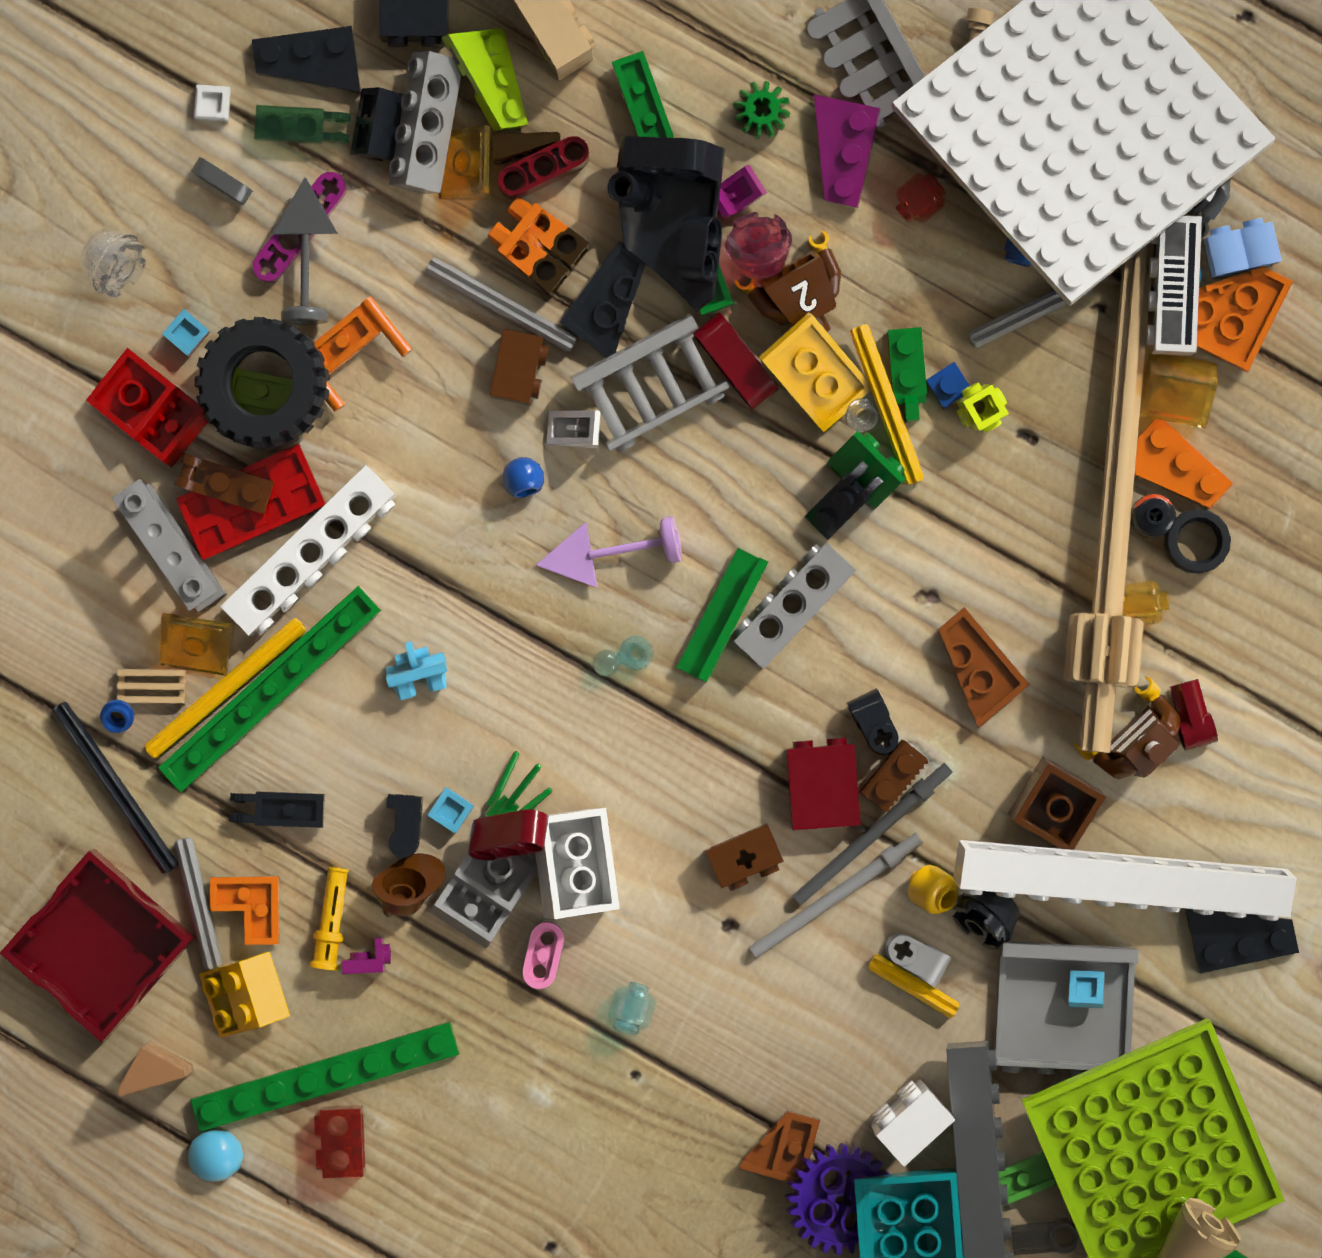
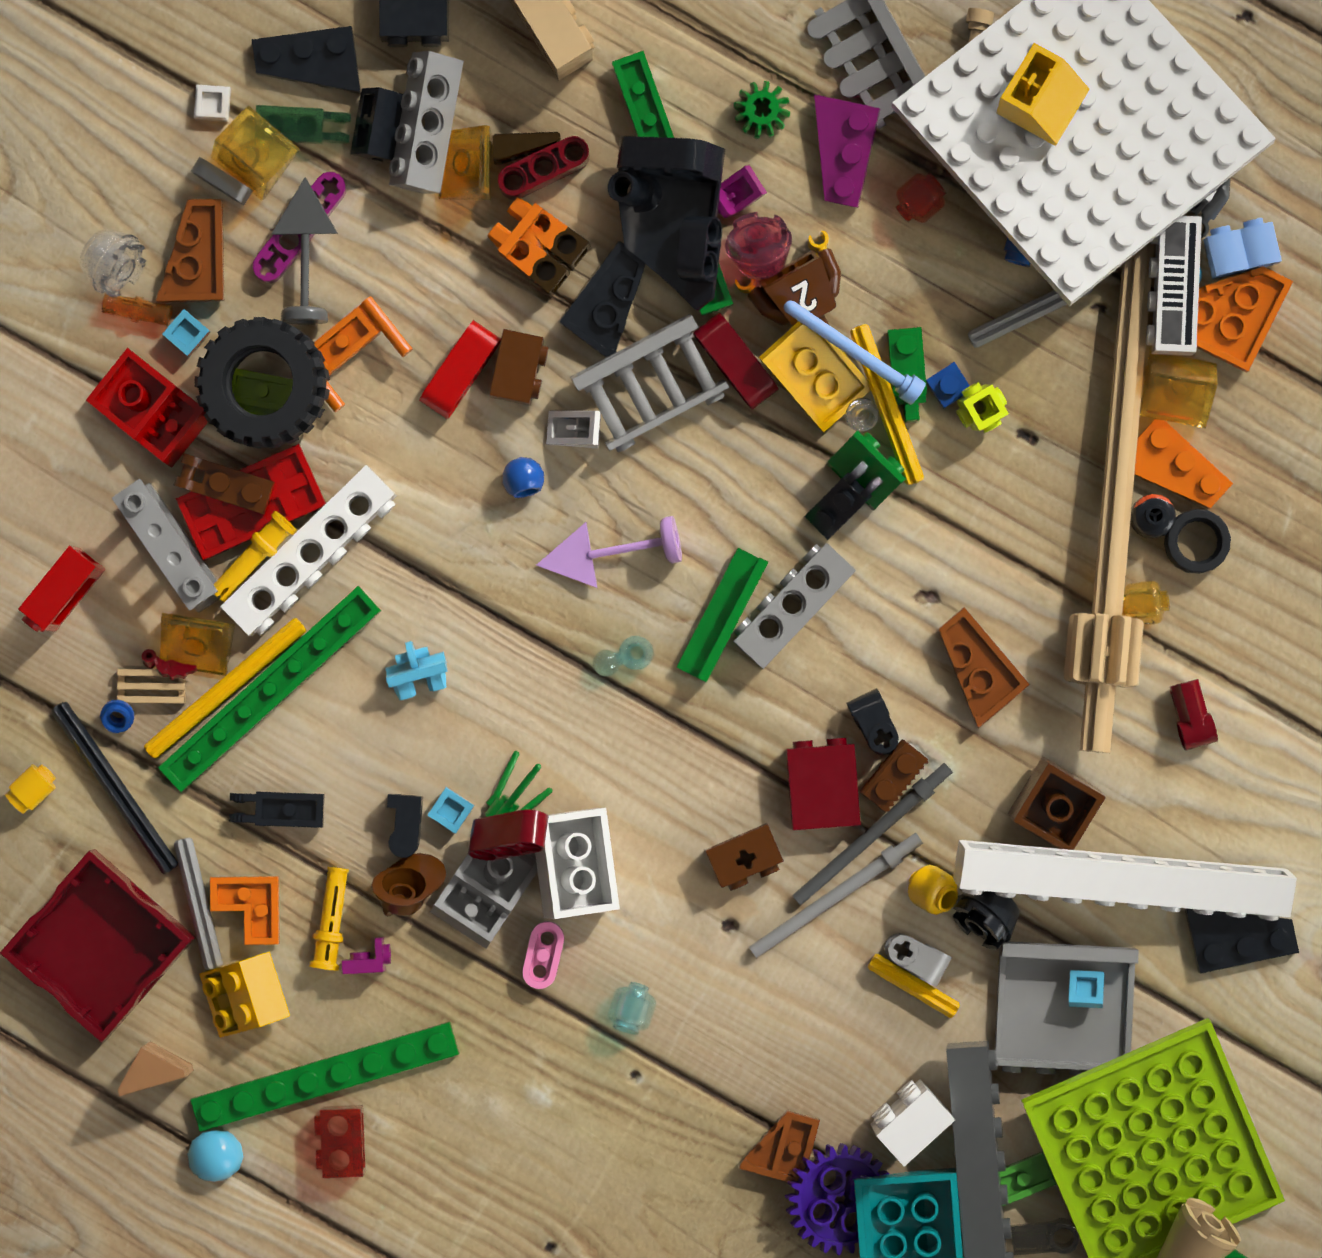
(31, 788): none -> yellow brick
(60, 590): none -> red window
(137, 309): none -> clear orange pin
(167, 668): none -> dark red piece
(197, 258): none -> dark orange wing
(253, 152): none -> clear yellow slope
(263, 545): none -> yellow pin
(460, 369): none -> red beam
(489, 67): lime wing -> none
(501, 304): light grey axle -> none
(907, 386): none -> light blue piece
(1043, 95): none -> yellow slope
(1144, 741): reddish brown torso -> none

